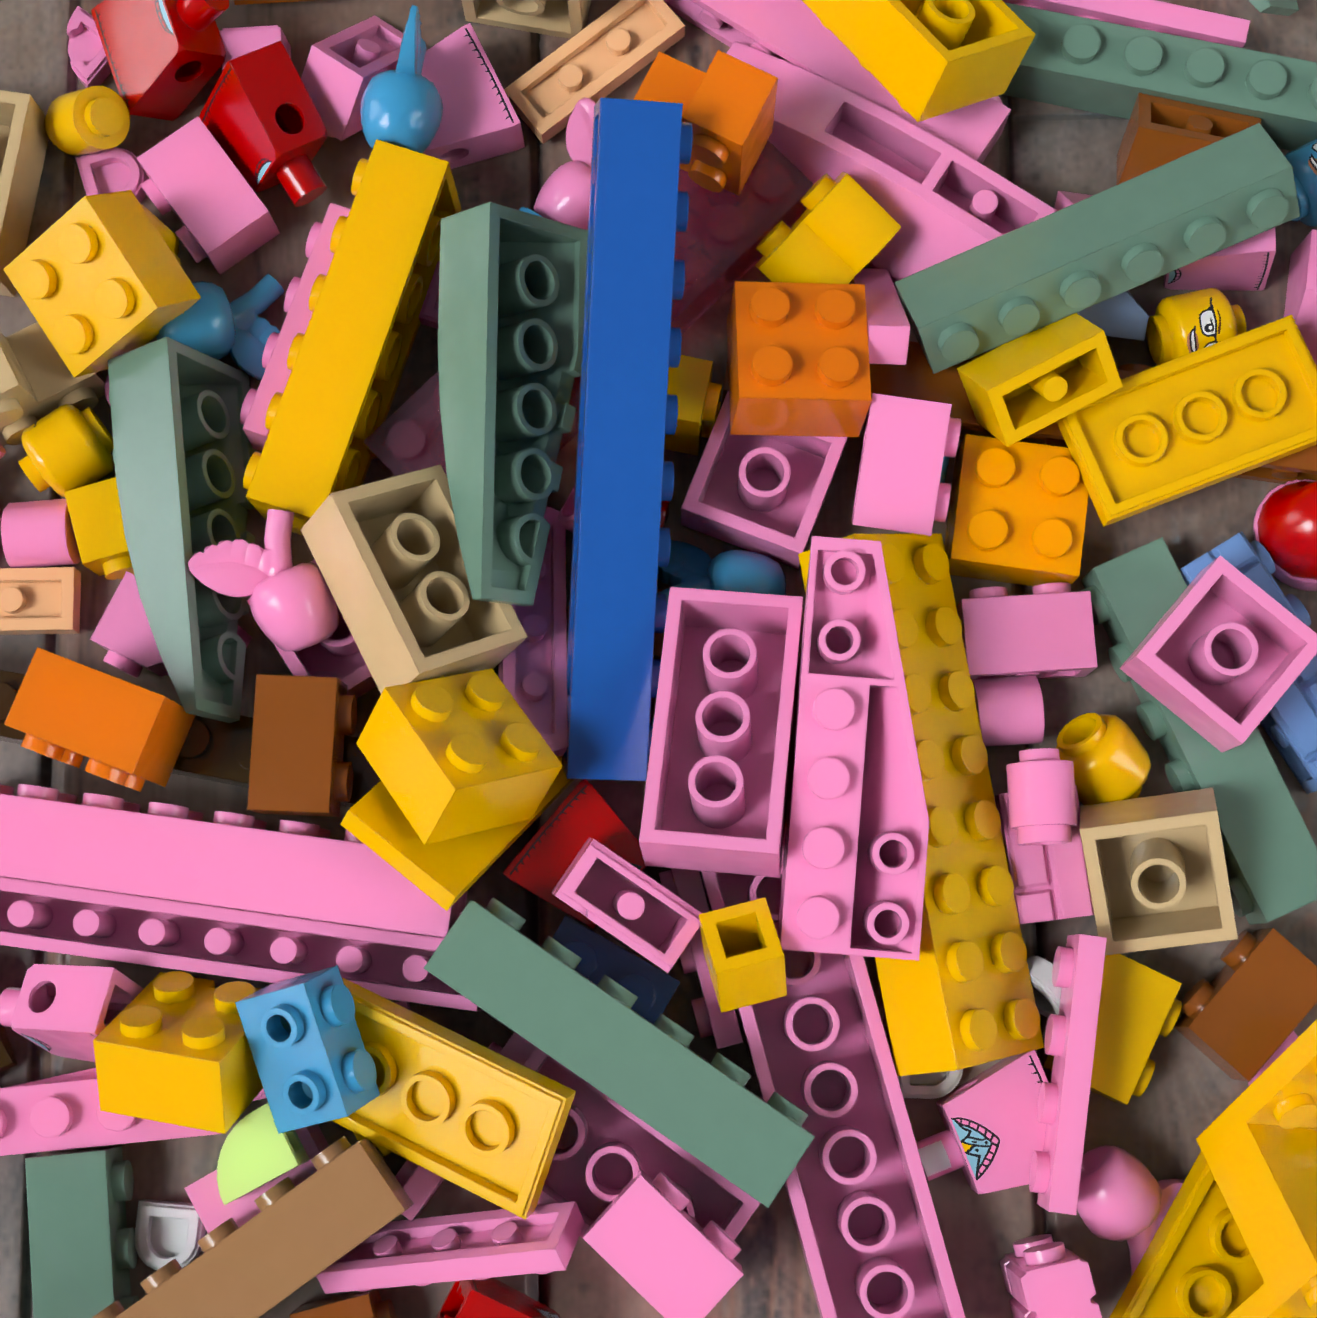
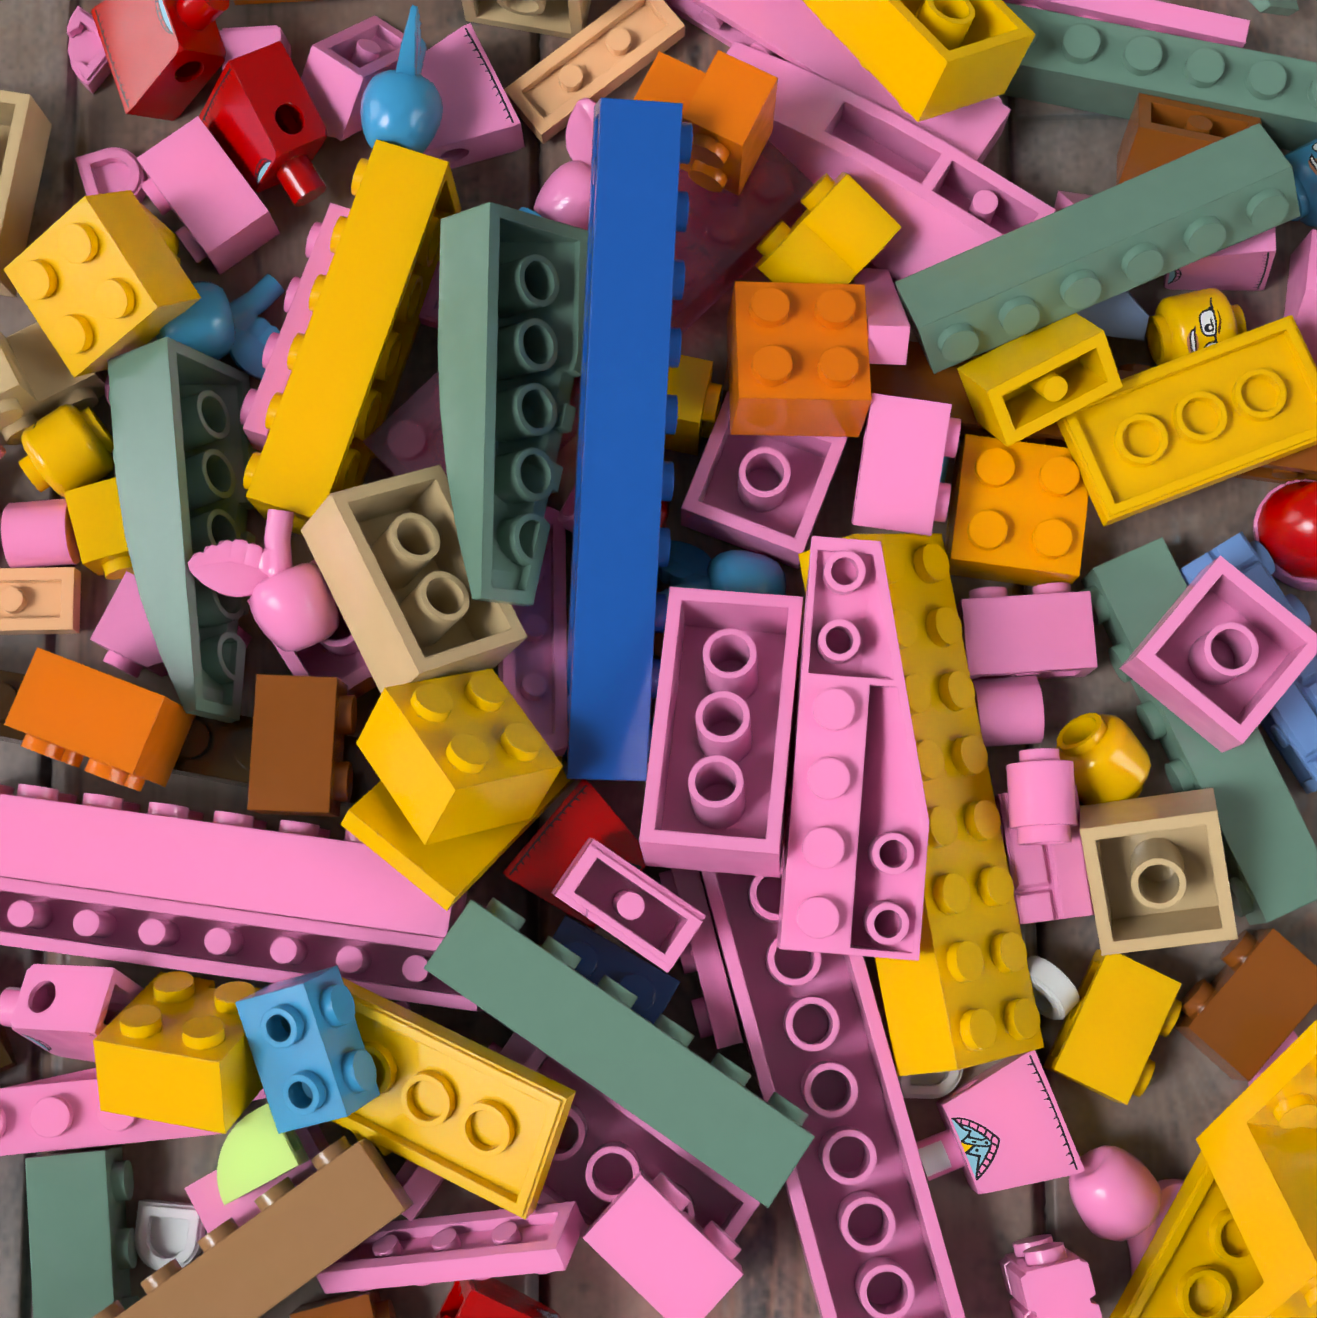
(87, 121): yellow brick -> none
(743, 954): yellow brick -> none
(1065, 1100): bright pink plate -> none

